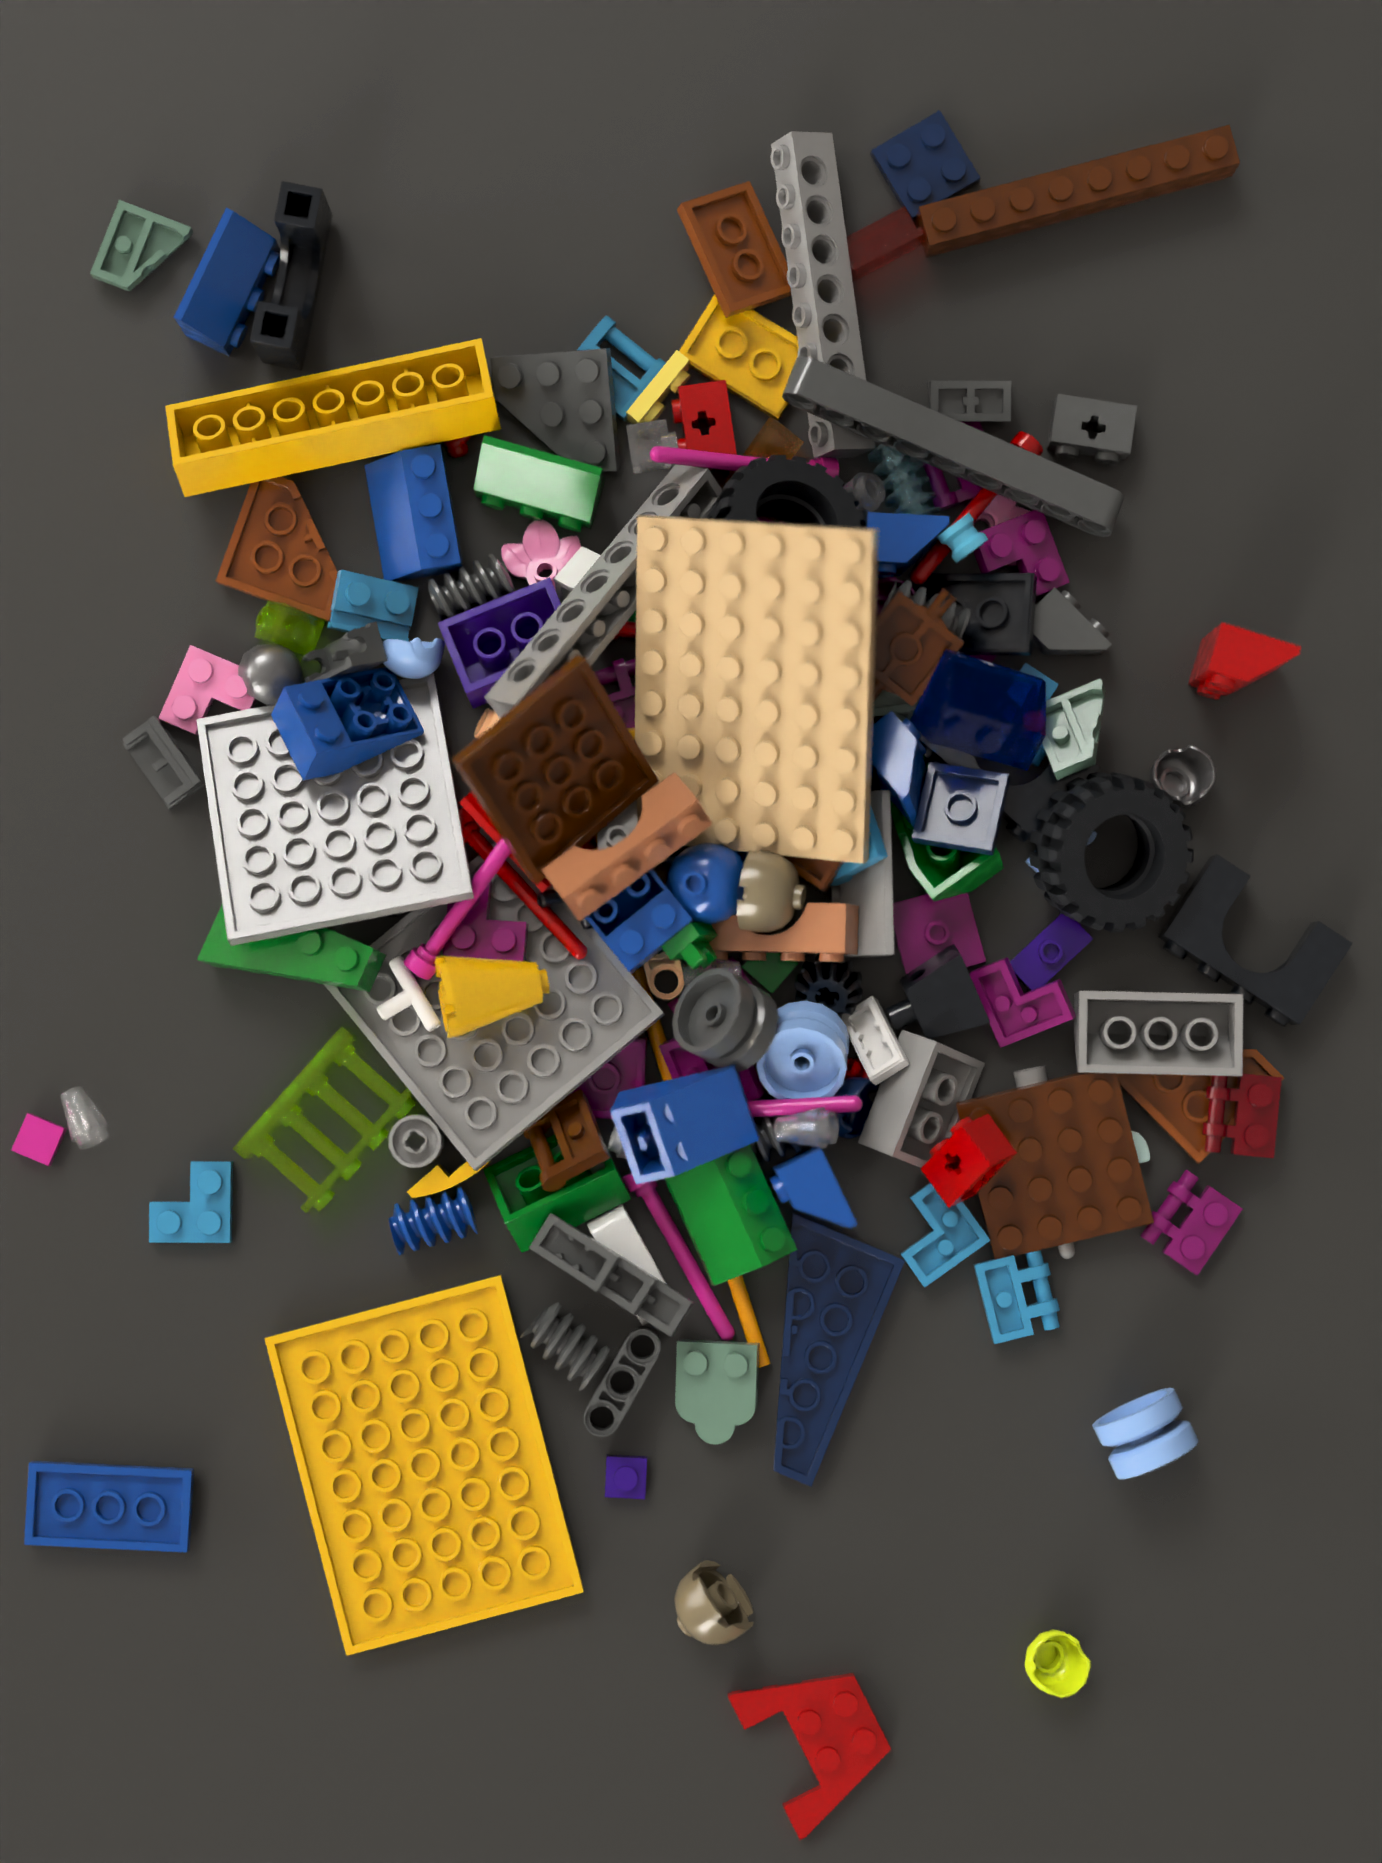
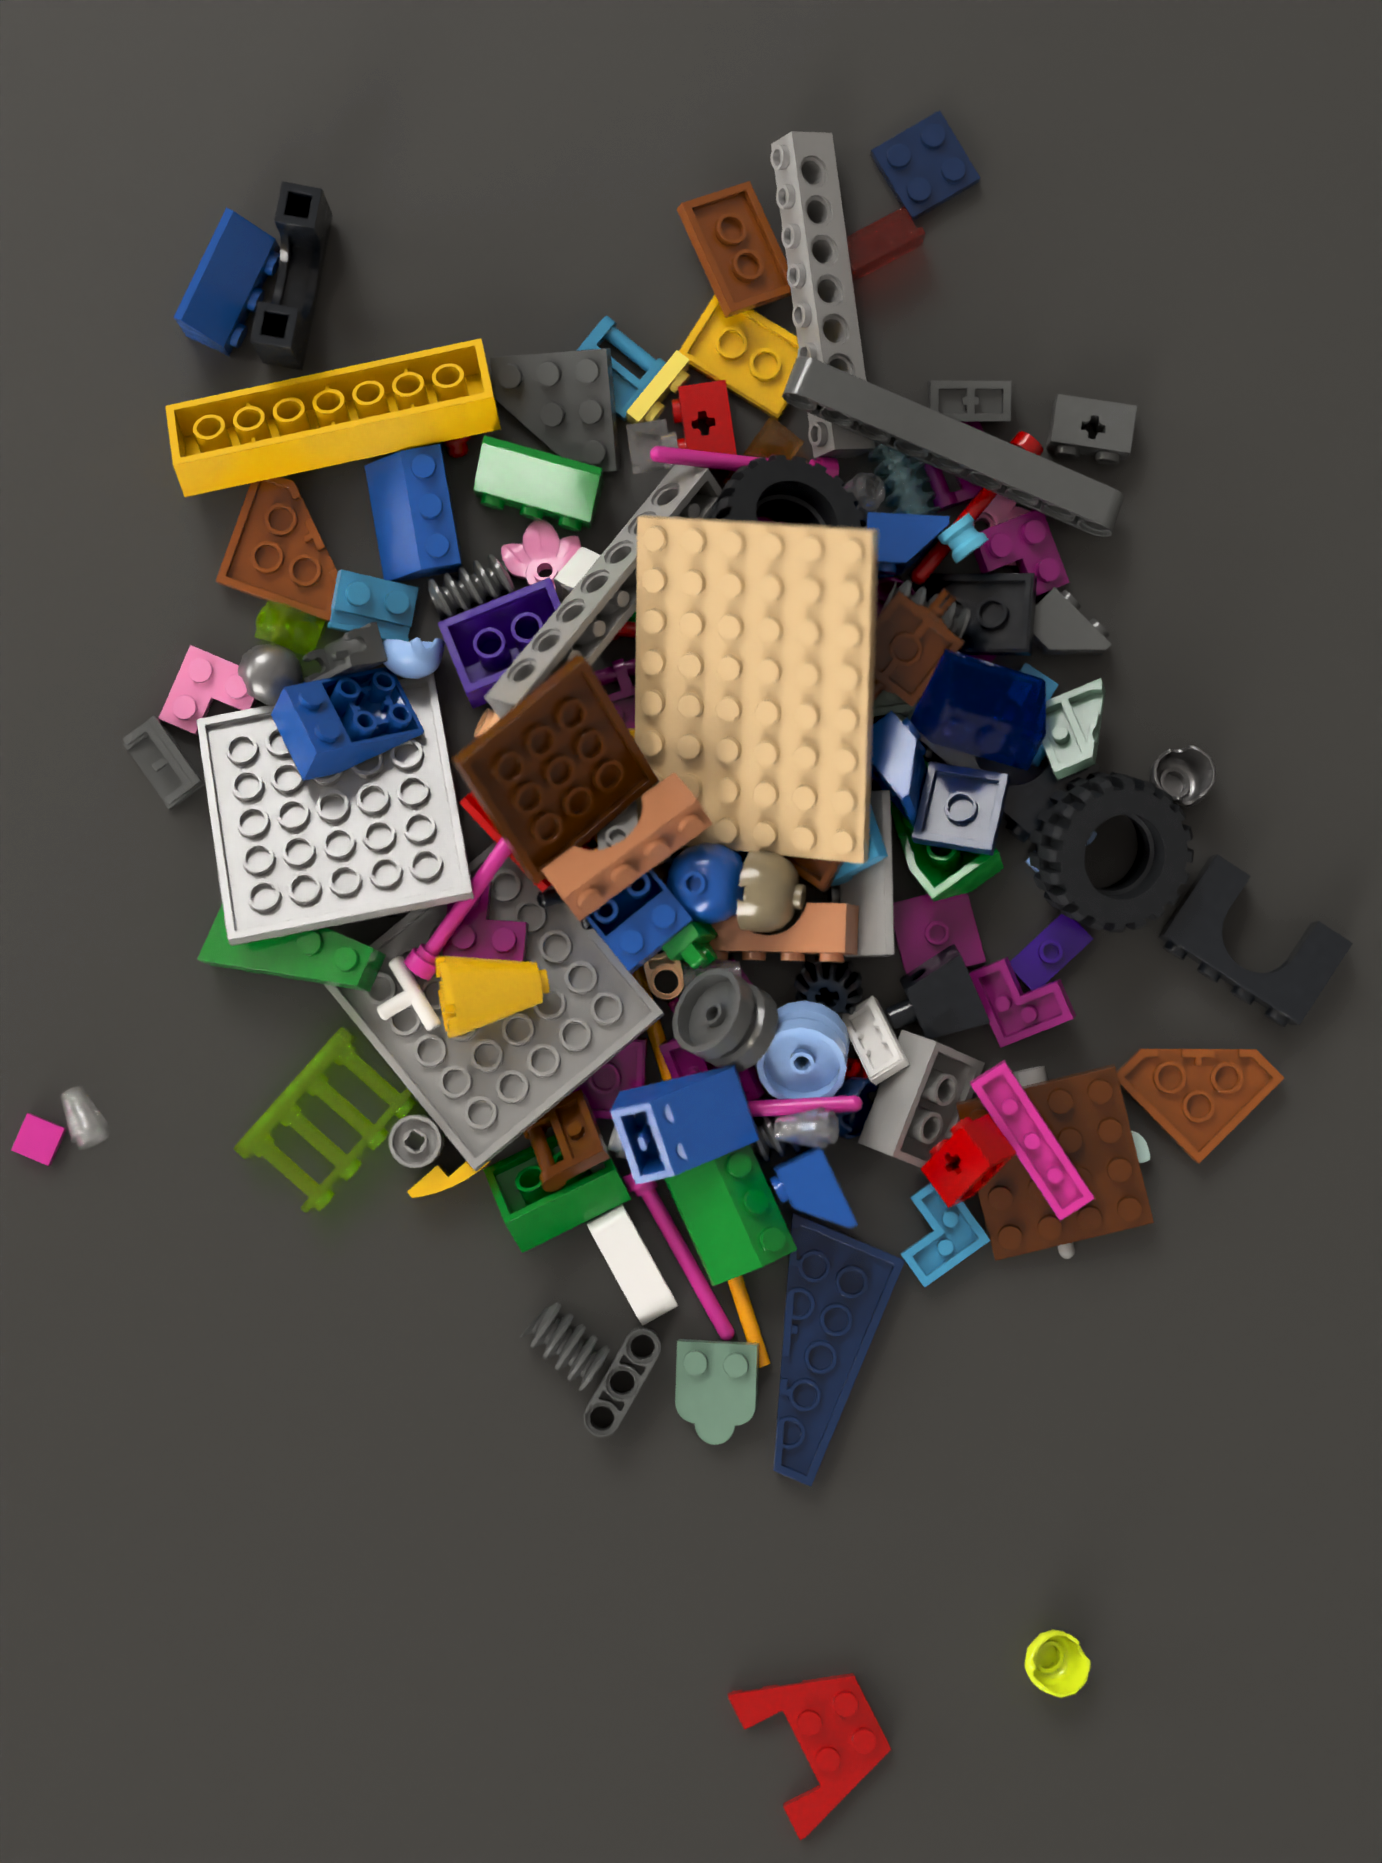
(109, 1506): blue plate -> none
(136, 245): sand green wing -> none
(206, 1215): dark azure plate -> none
(424, 1465): yellow plate -> none
(431, 1220): blue piece -> none
(522, 889): red piece -> none
(611, 1275): dark grey slope -> none
(625, 1476): dark purple plate -> none
(712, 1607): dark tan cylinder -> none
(769, 972): green tile -> none
(1005, 1300): dark azure plate -> none
(1032, 1140): none -> dark pink plate
(1077, 190): reddish brown brick -> none
(1145, 1433): light blue wheel -> none
(1158, 1033): light grey slope -> none
(1200, 1230): magenta plate -> none
(1235, 658): red slope -> none
(1254, 1116): dark red plate -> none

